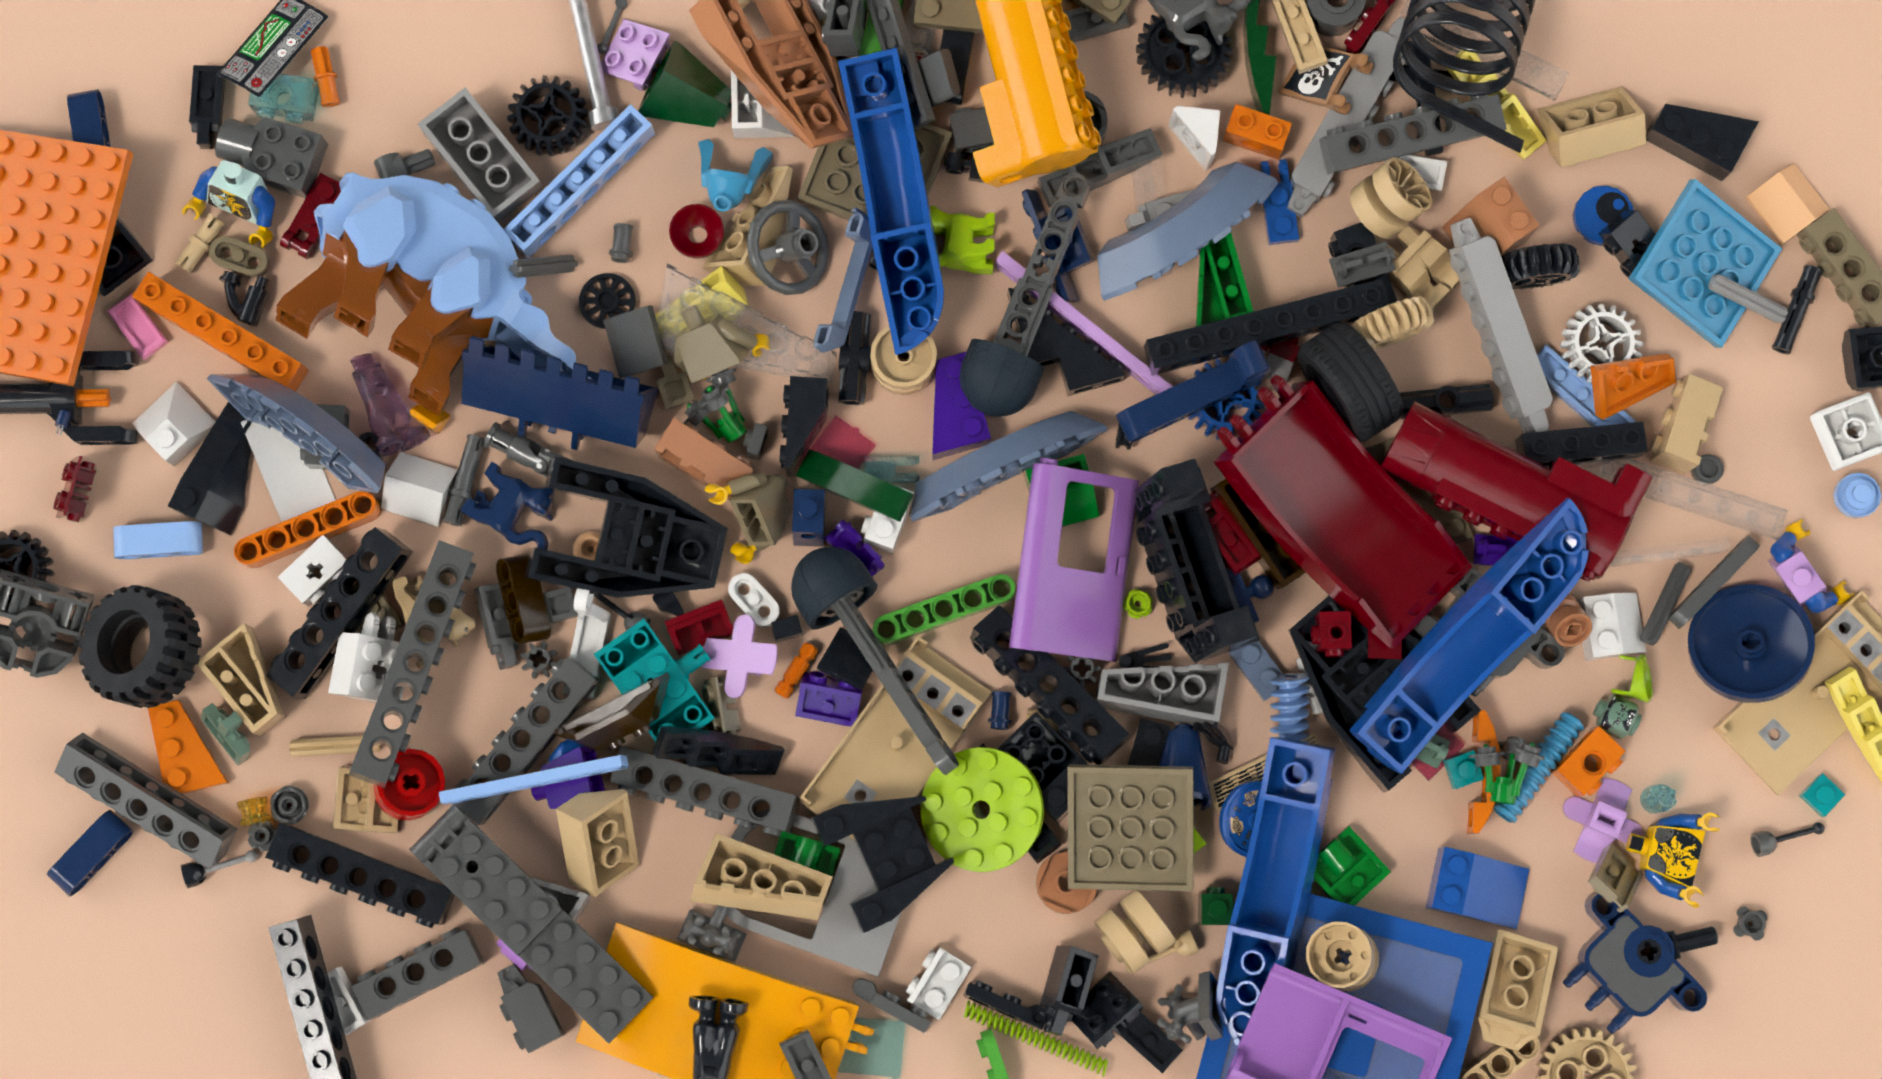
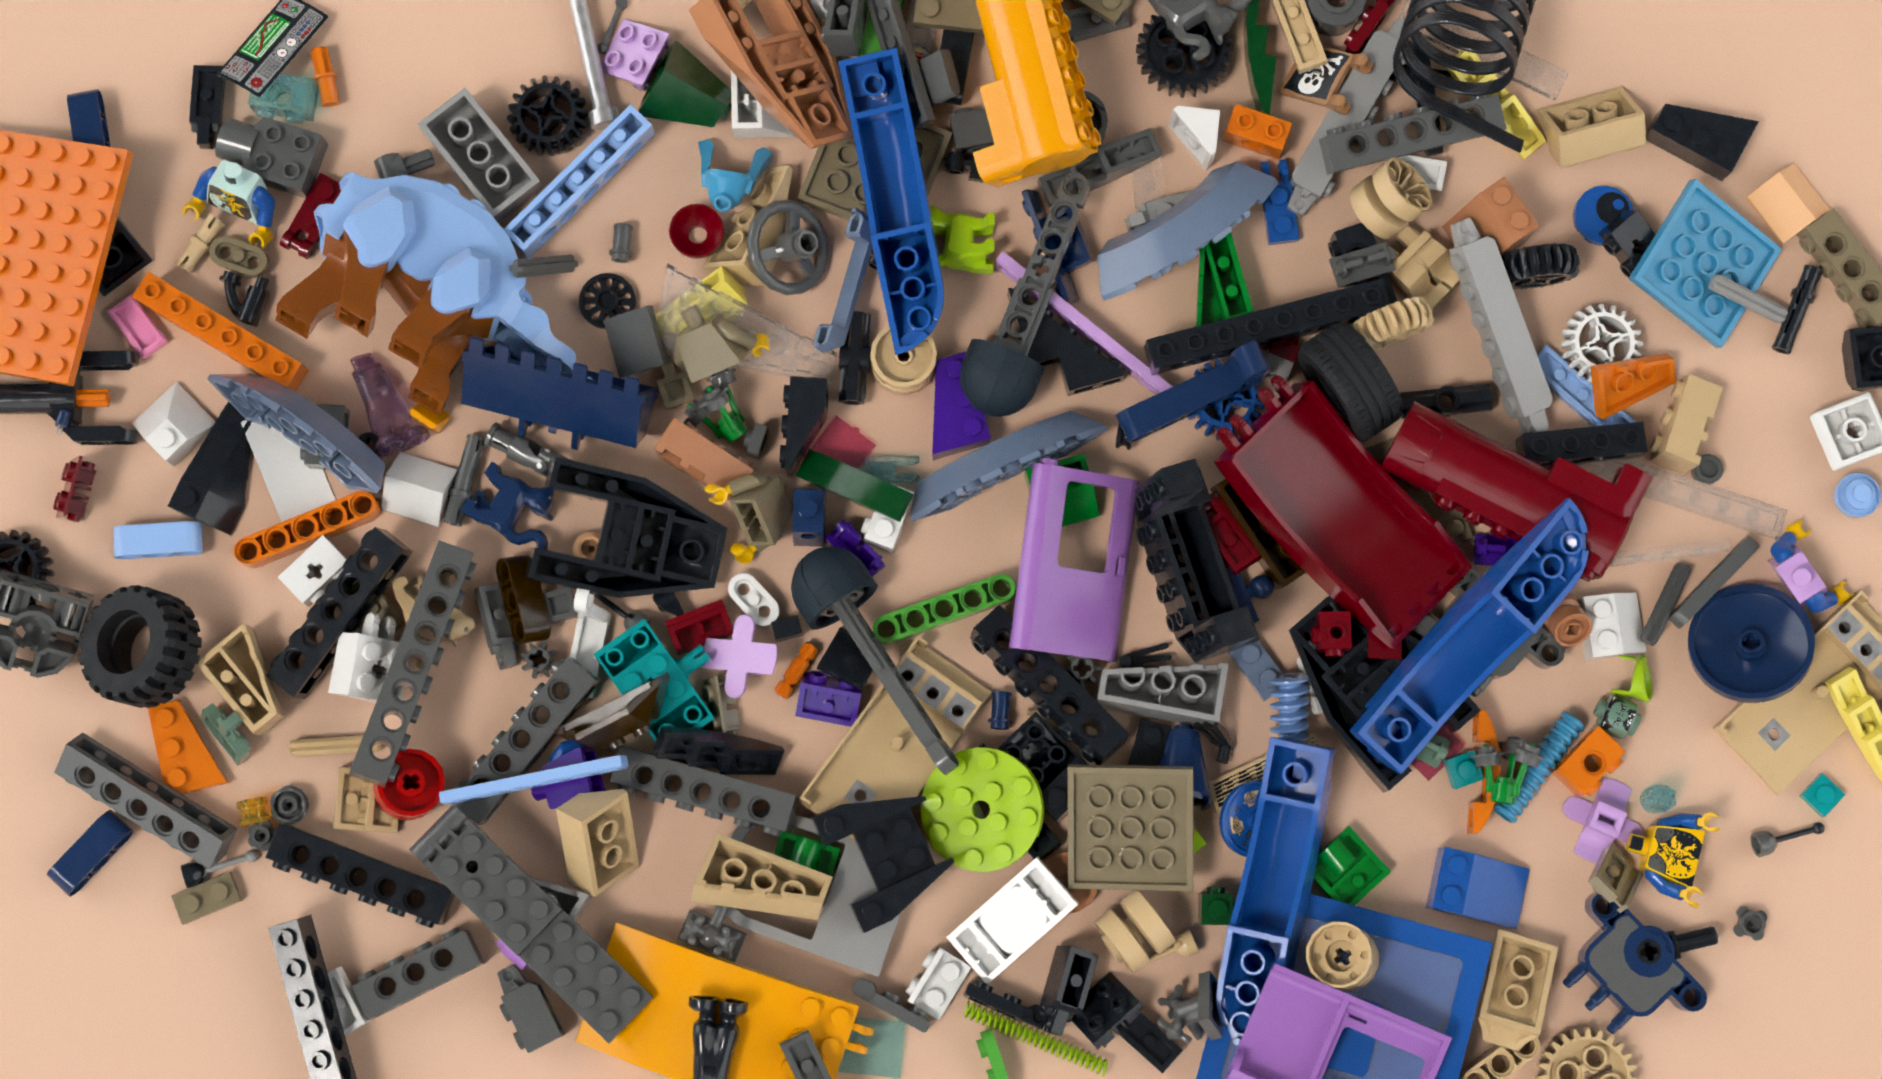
(206, 898): none -> dark tan plate
(1012, 920): none -> white slope
(1141, 596): lime plate -> none

